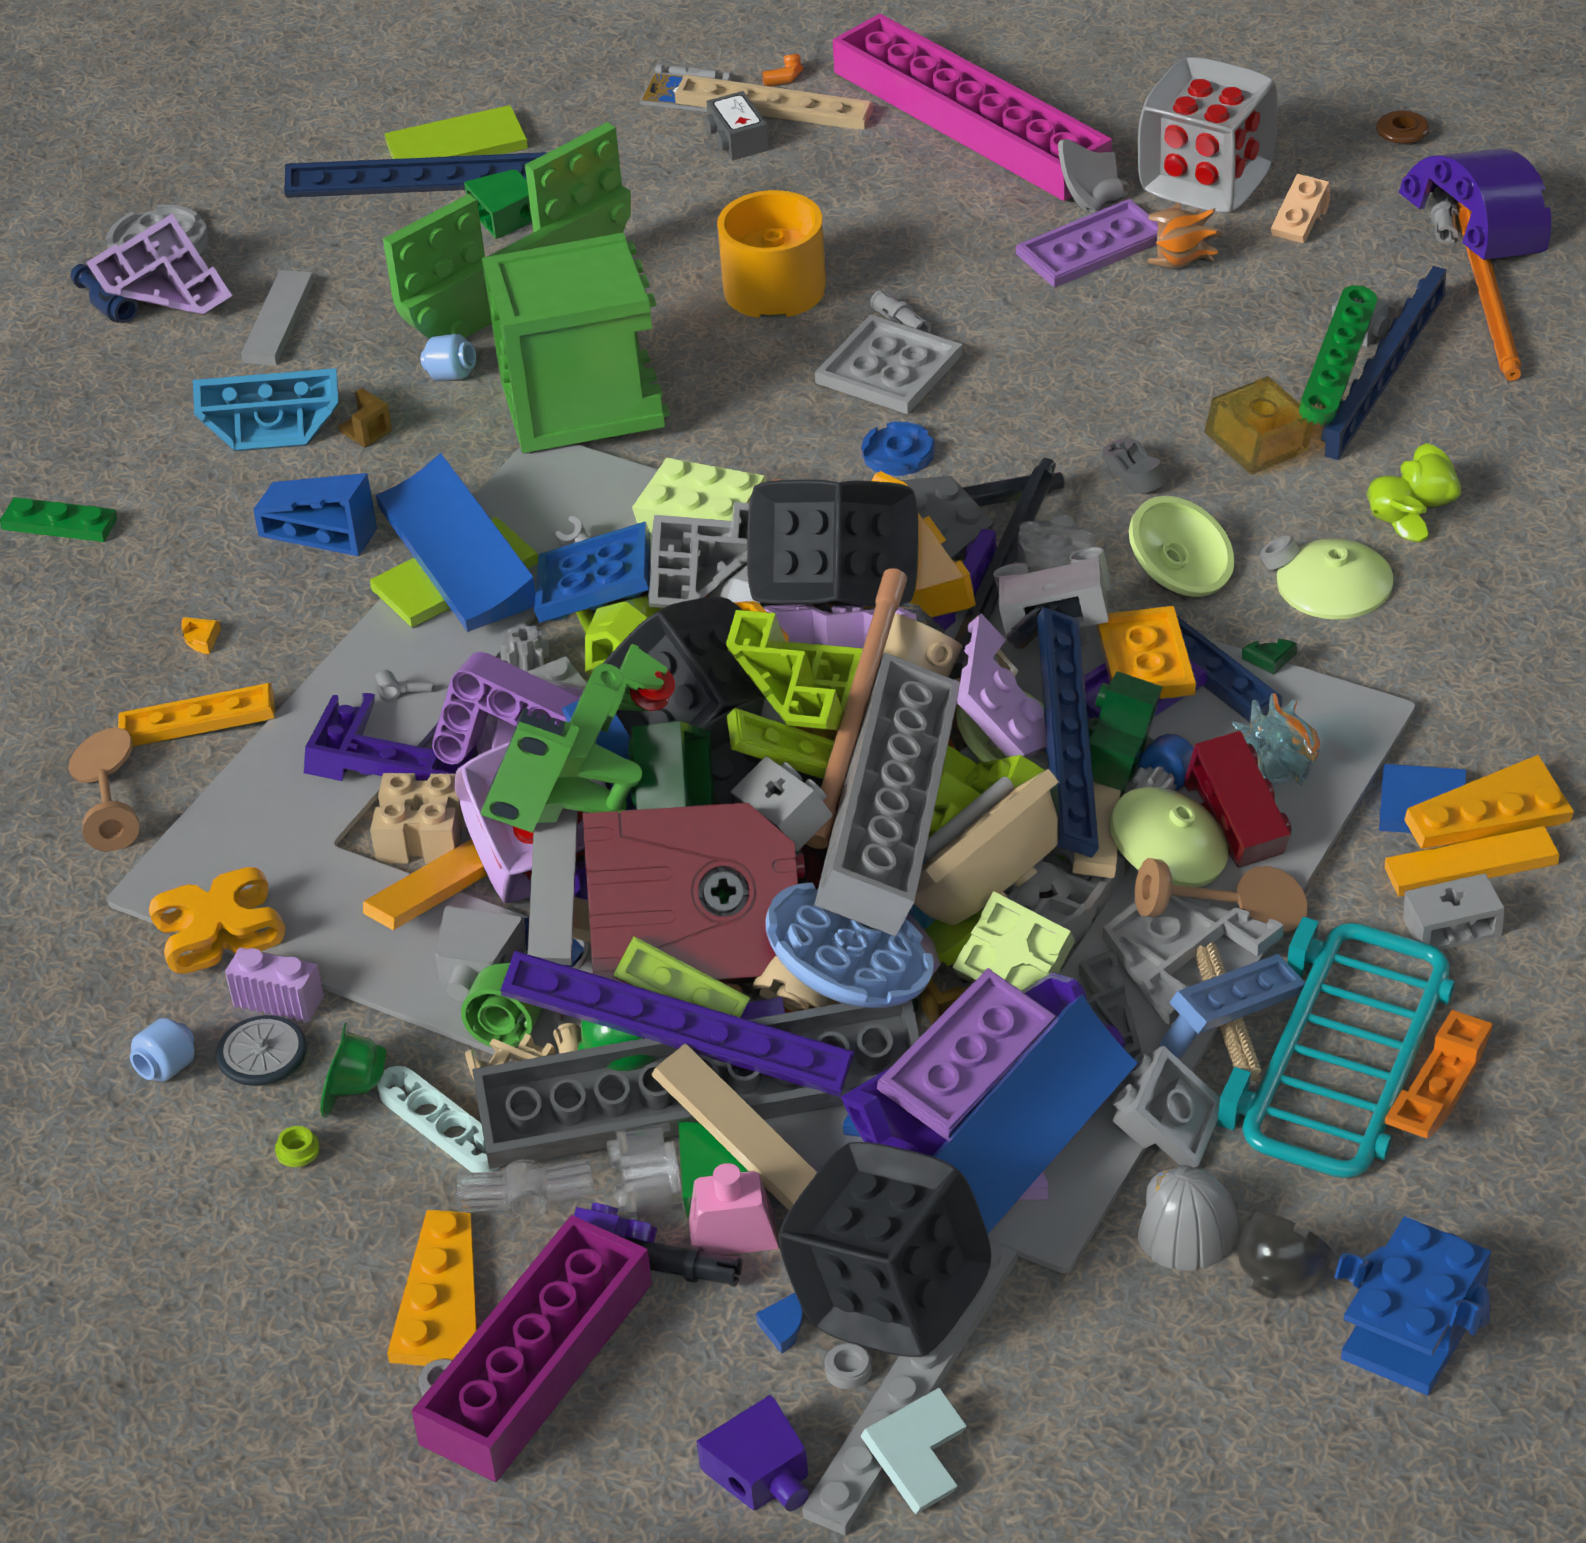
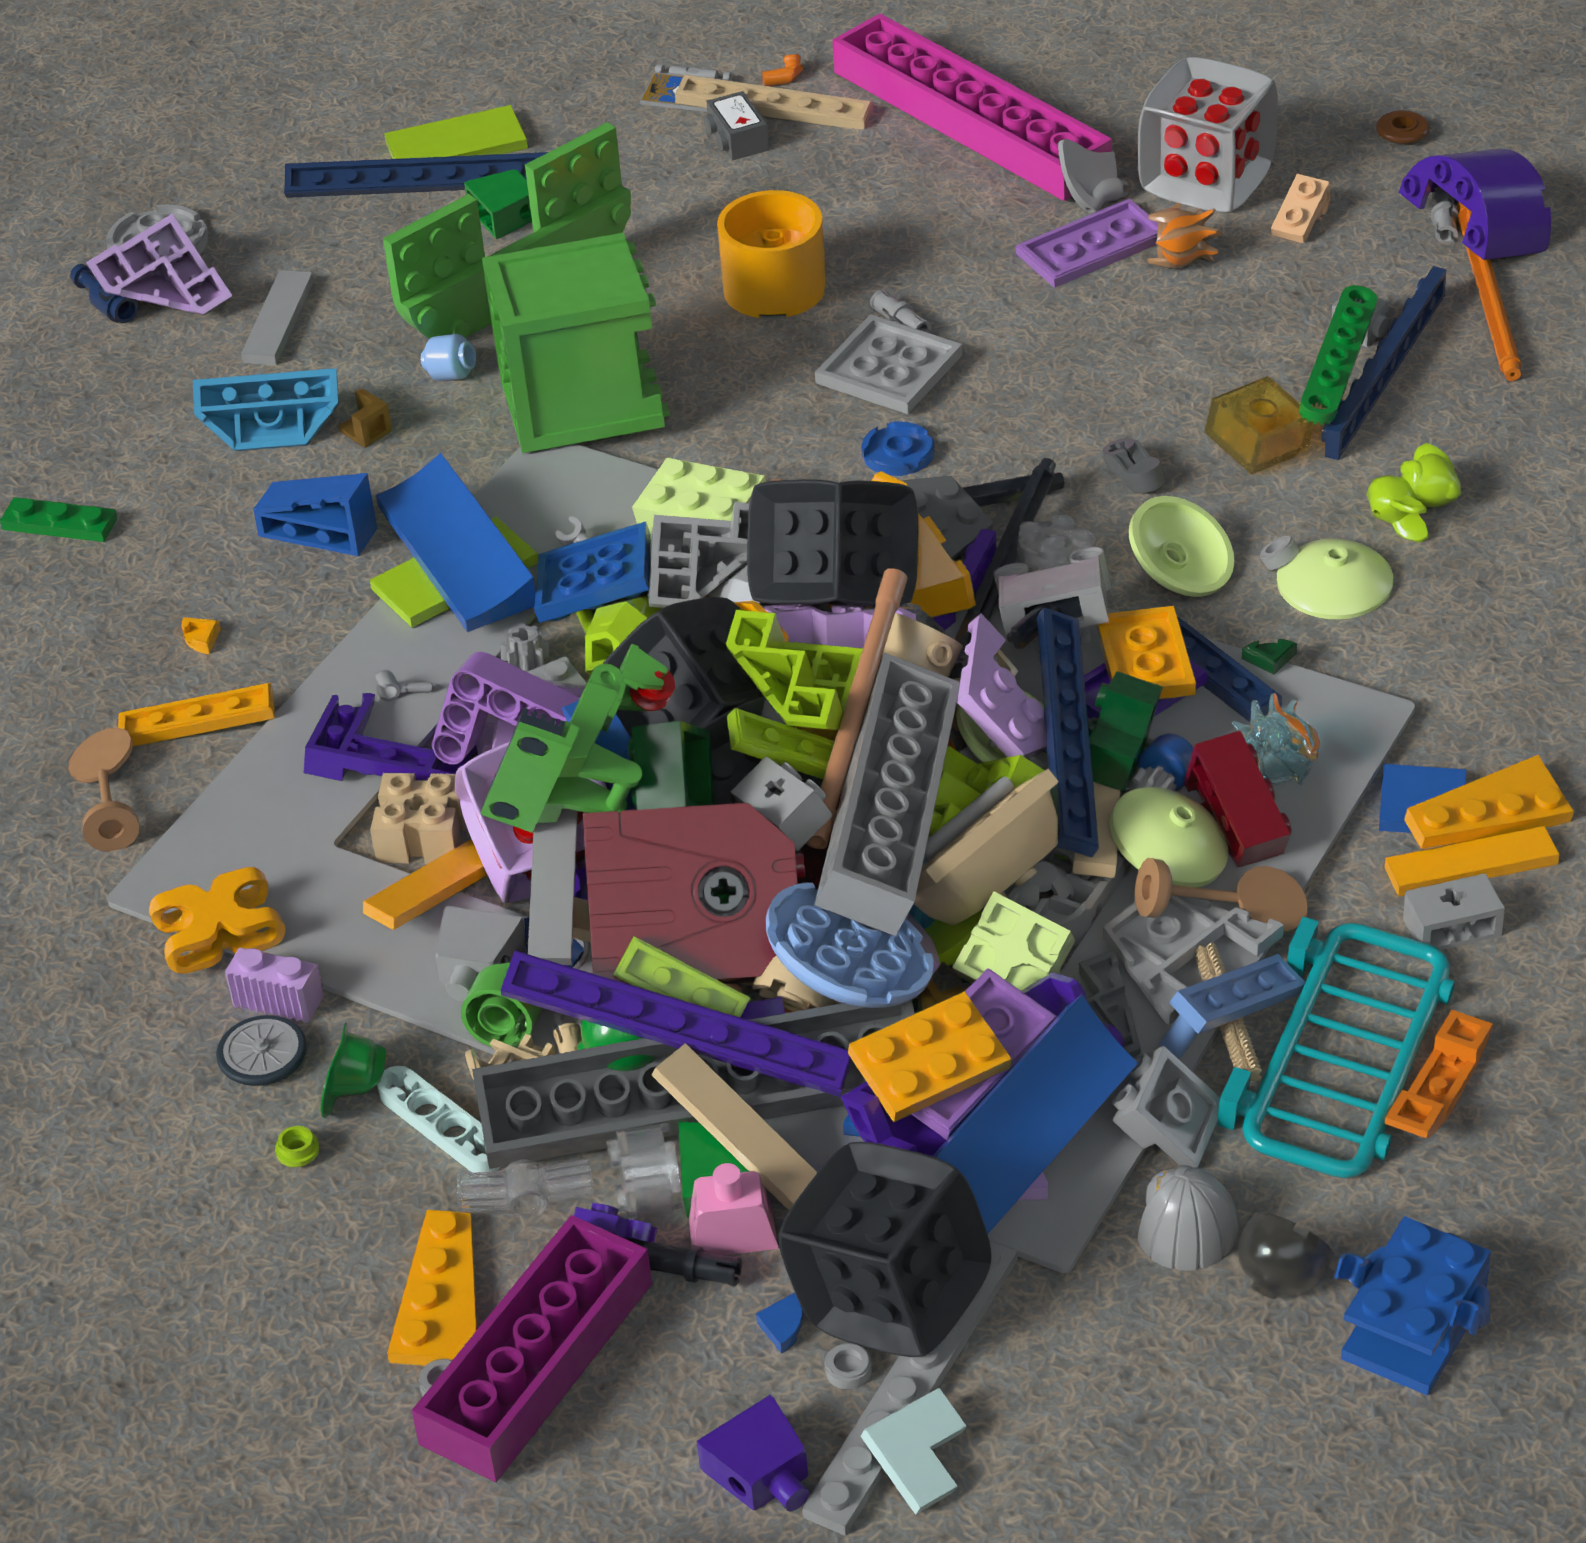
(162, 1049): light blue head -> none
(929, 1056): none -> light orange plate

